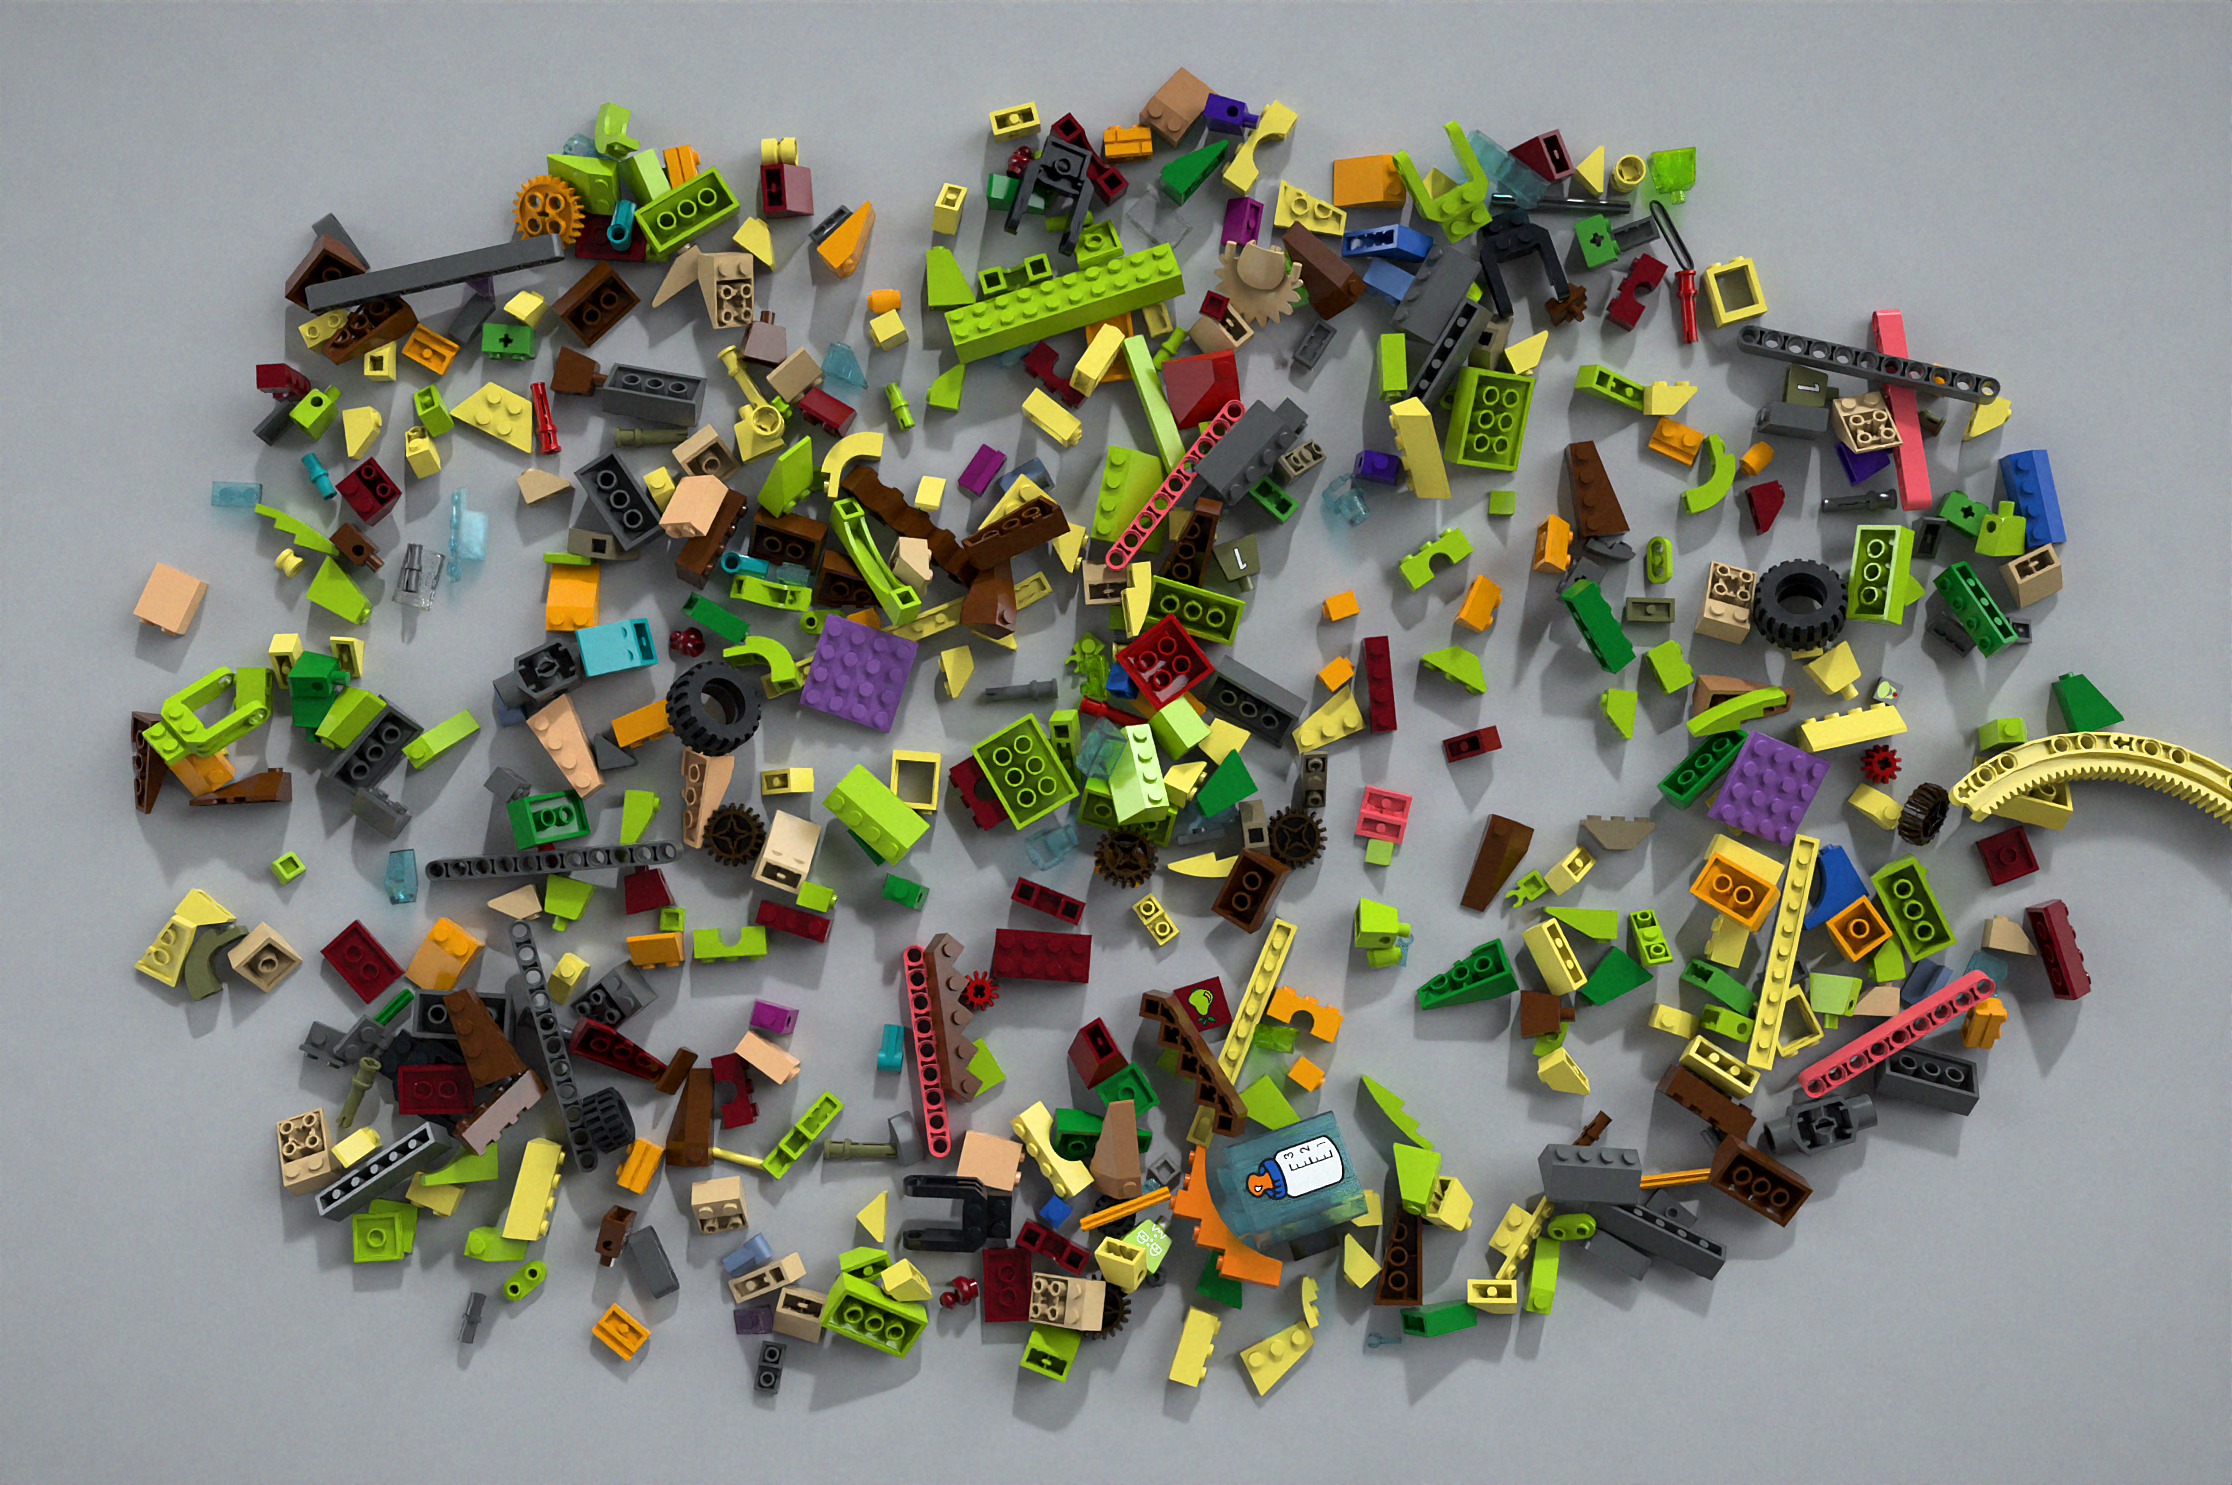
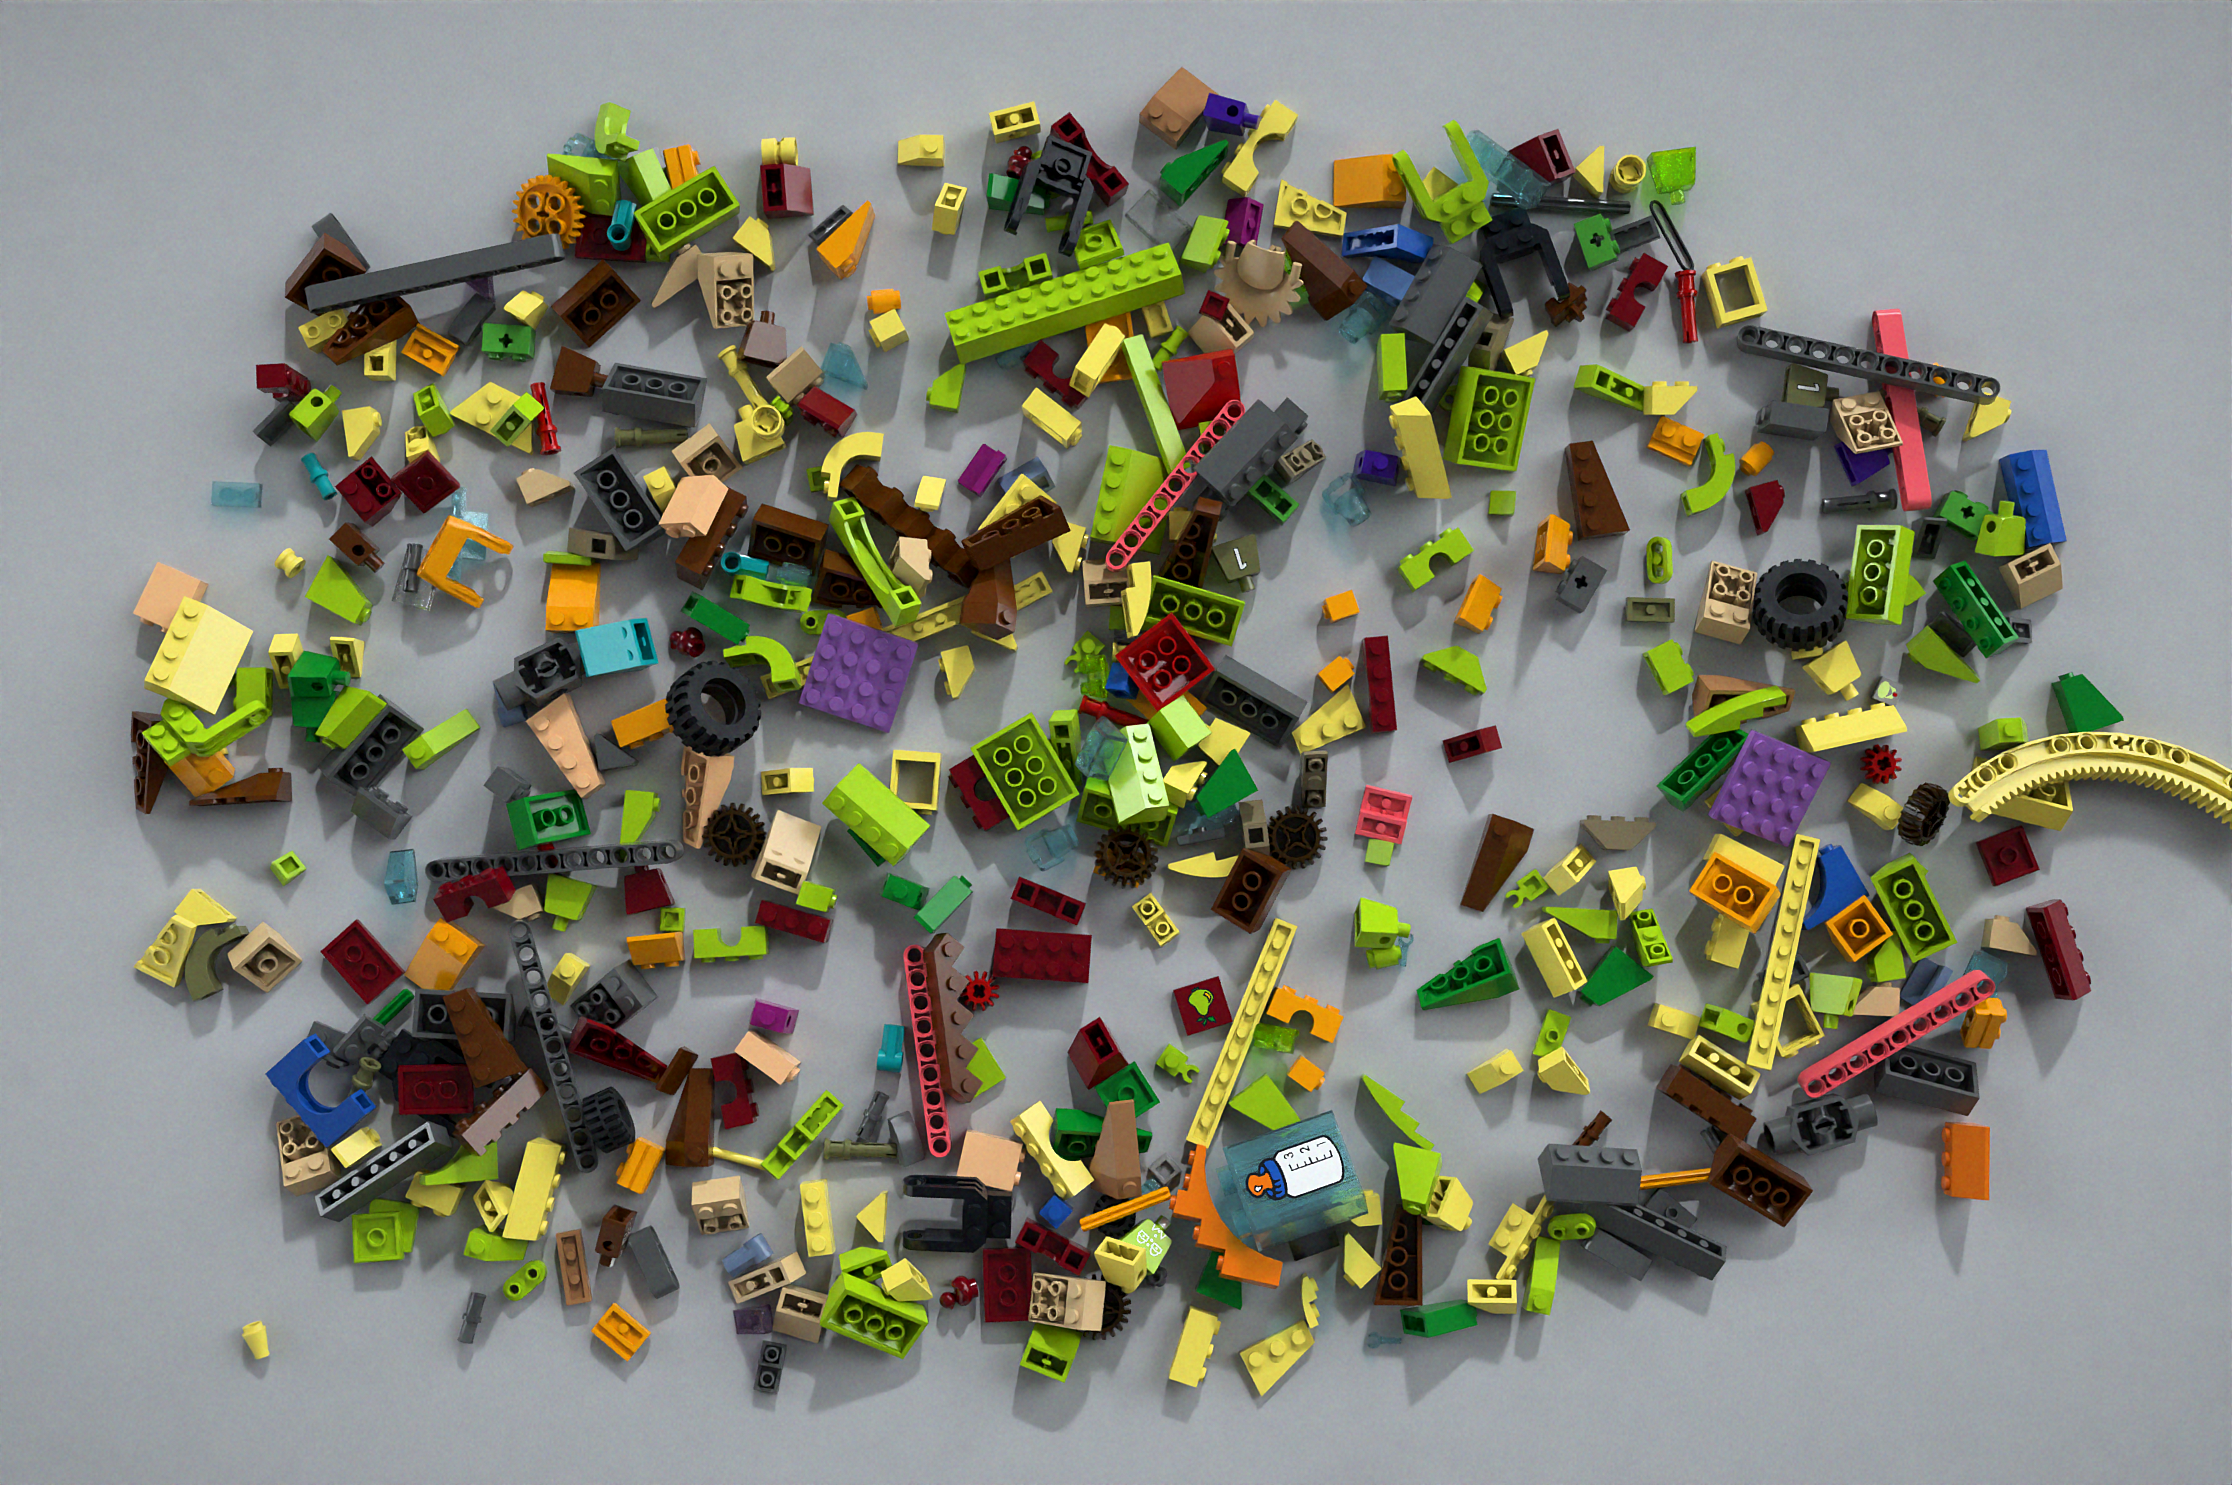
(198, 656): none -> light yellow slope
(256, 1338): none -> light yellow cone
(291, 1079): none -> blue arch
(305, 535): lime slope -> none
(425, 482): none -> dark red tile
(445, 551): none -> light orange connector
(490, 885): none -> dark red arch
(493, 1202): none -> light yellow slope
(517, 419): none -> lime slope
(573, 1267): none -> medium nougat plate
(789, 480): lime slope -> none
(817, 1217): none -> light yellow brick
(872, 1115): none -> dark grey pin
(899, 406): lime pin -> none
(922, 150): none -> light yellow slope
(944, 903): none -> slope
(946, 282): lime slope -> none
(1033, 690): dark grey pin -> none
(1127, 144): light orange brick -> none
(1196, 1062): reddish brown brick -> none
(1203, 243): none -> lime slope
(1314, 344): dark grey plate -> none
(1359, 321): none -> clear light blue piece
(1495, 1071): none -> light yellow slope
(1542, 1014): reddish brown torso -> none
(1598, 625): green brick -> none
(1617, 551): dark grey slope -> none
(1619, 710): lime slope -> none
(1626, 890): none -> light yellow slope
(1719, 986): bright green slope -> none
(1938, 656): none -> lime slope
(1966, 1160): none -> orange slope

